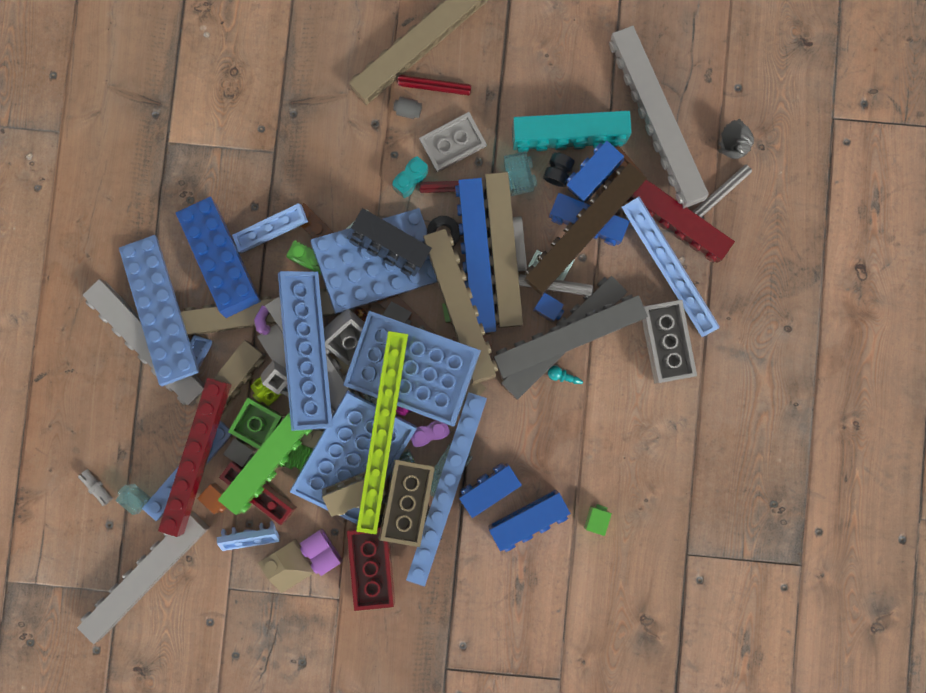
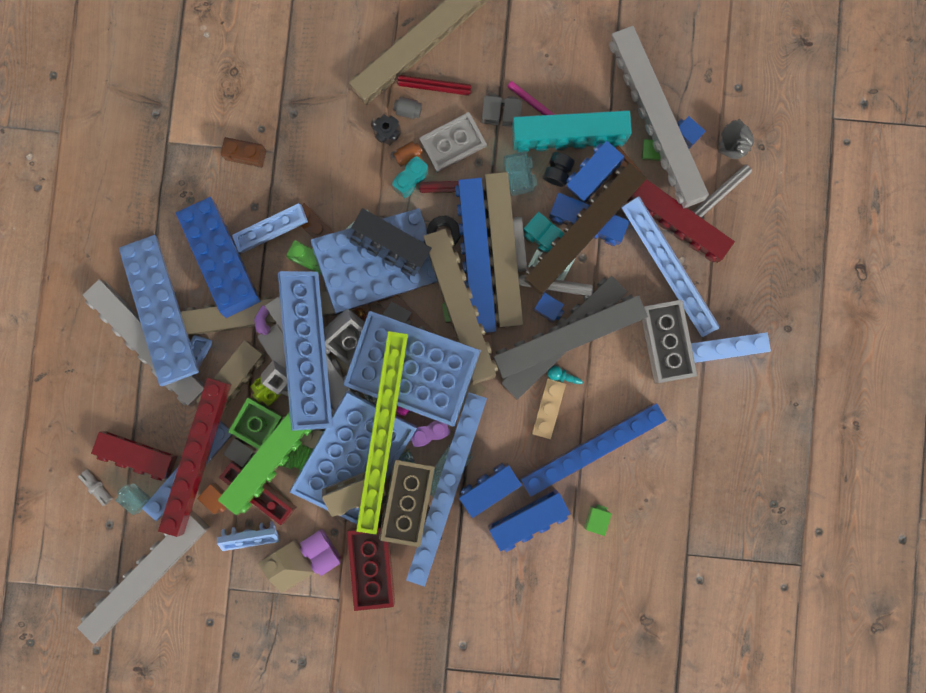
(134, 455): none -> dark red brick
(243, 152): none -> reddish brown brick
(386, 135): none -> black brick
(407, 152): none -> dark orange brick
(492, 107): none -> dark grey piece
(529, 99): none -> dark pink bar
(542, 232): none -> teal brick
(548, 409): none -> tan plate
(593, 449): none -> blue brick
(648, 151): none -> bright green tile
(690, 130): none -> blue brick
(730, 347): none -> light blue brick

